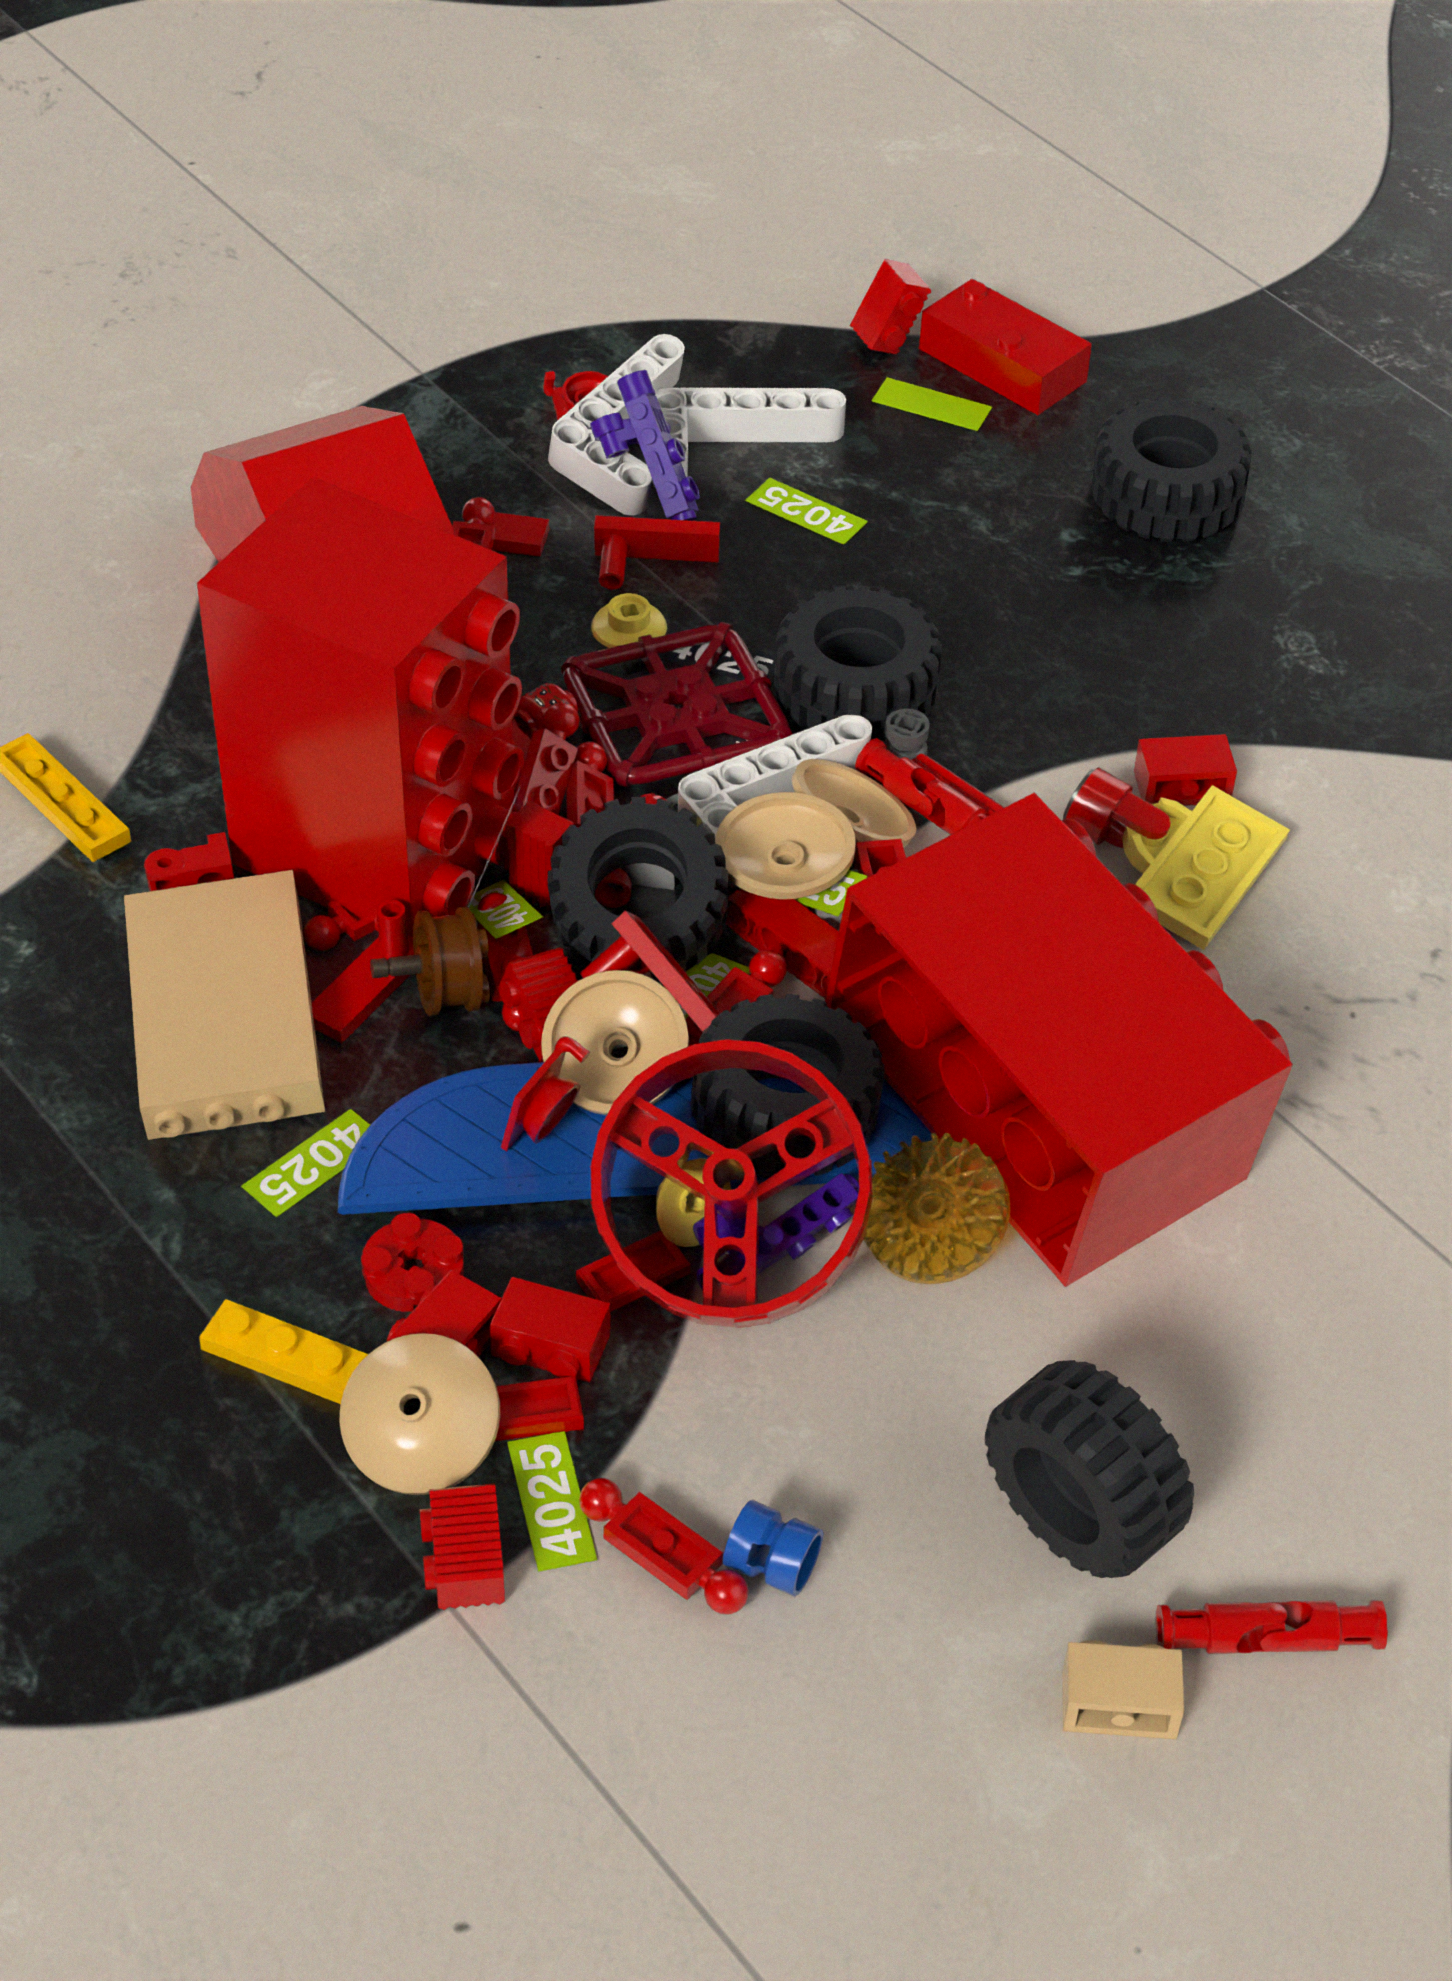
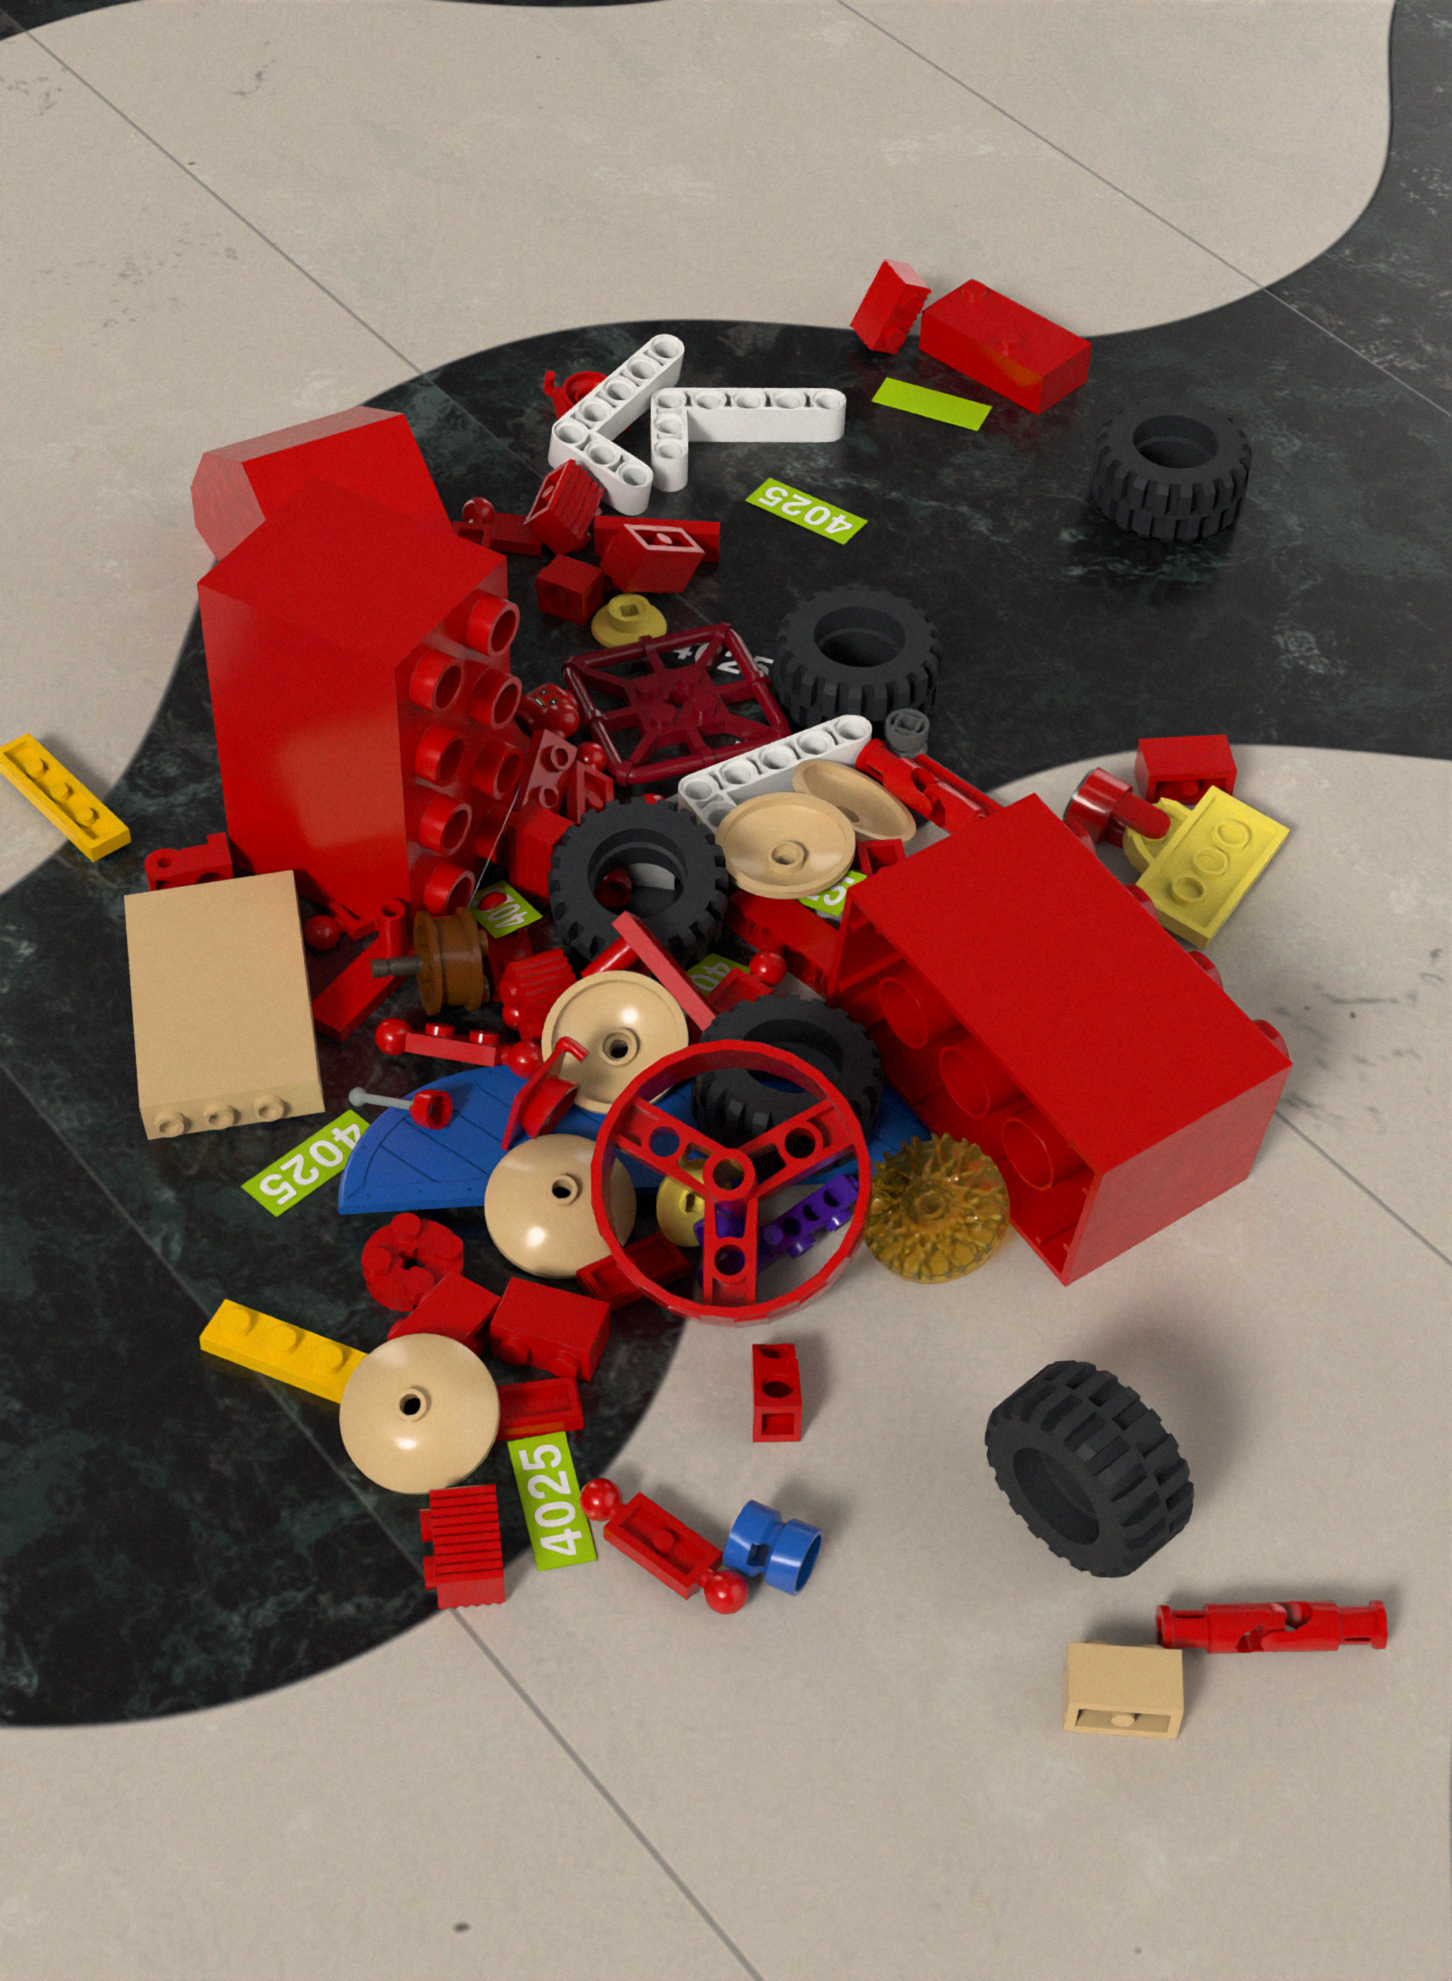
(418, 1108): none -> red hinge
(438, 1040): none -> red plate
(546, 1232): none -> tan dish
(565, 508): none -> red brick
(570, 589): none -> red brick
(652, 559): none -> red brick
(659, 449): dark purple piece -> none
(775, 1393): none -> red leg

